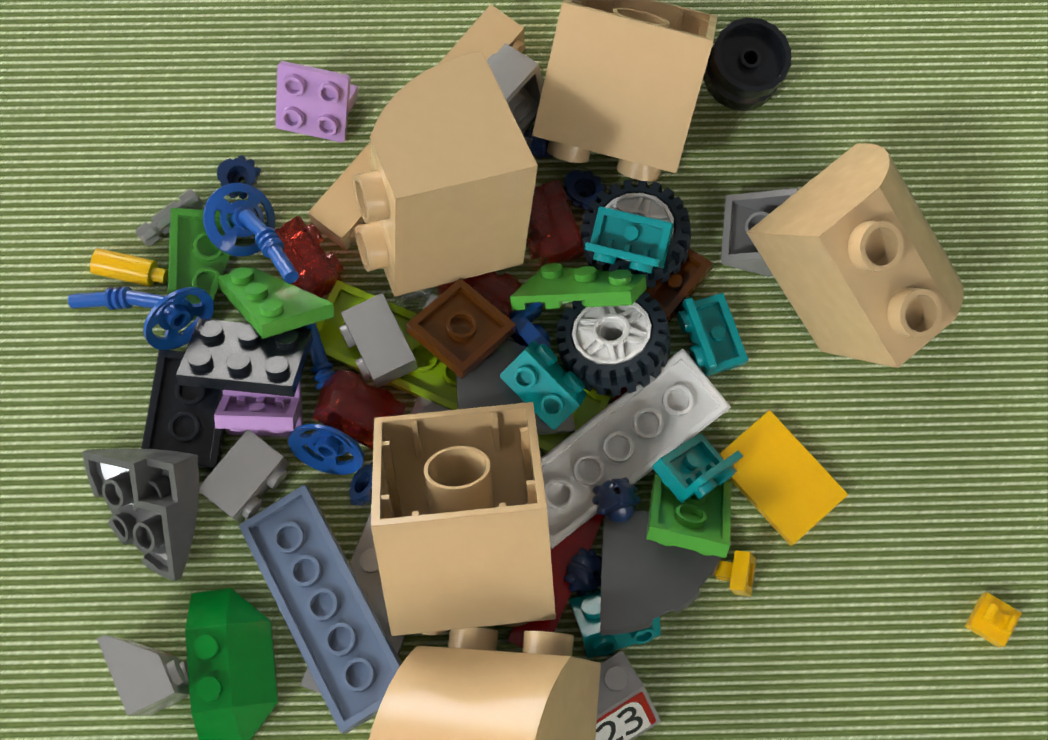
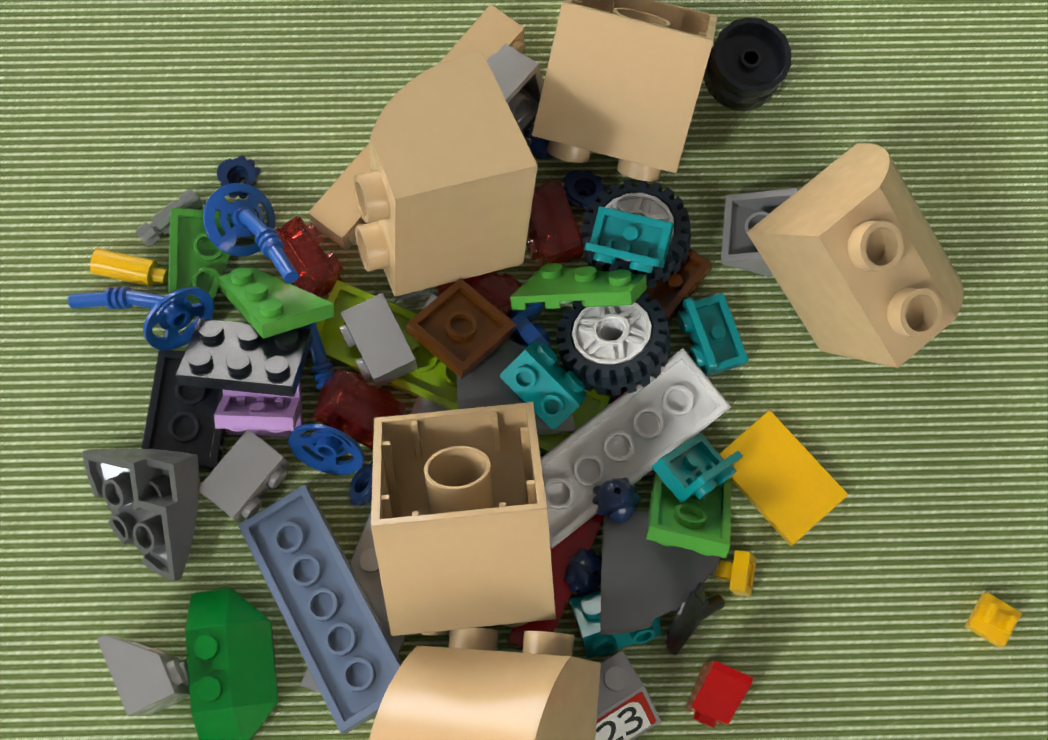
(313, 101): lavender bracket -> none
(690, 616): none -> black hand
(717, 693): none -> red slope

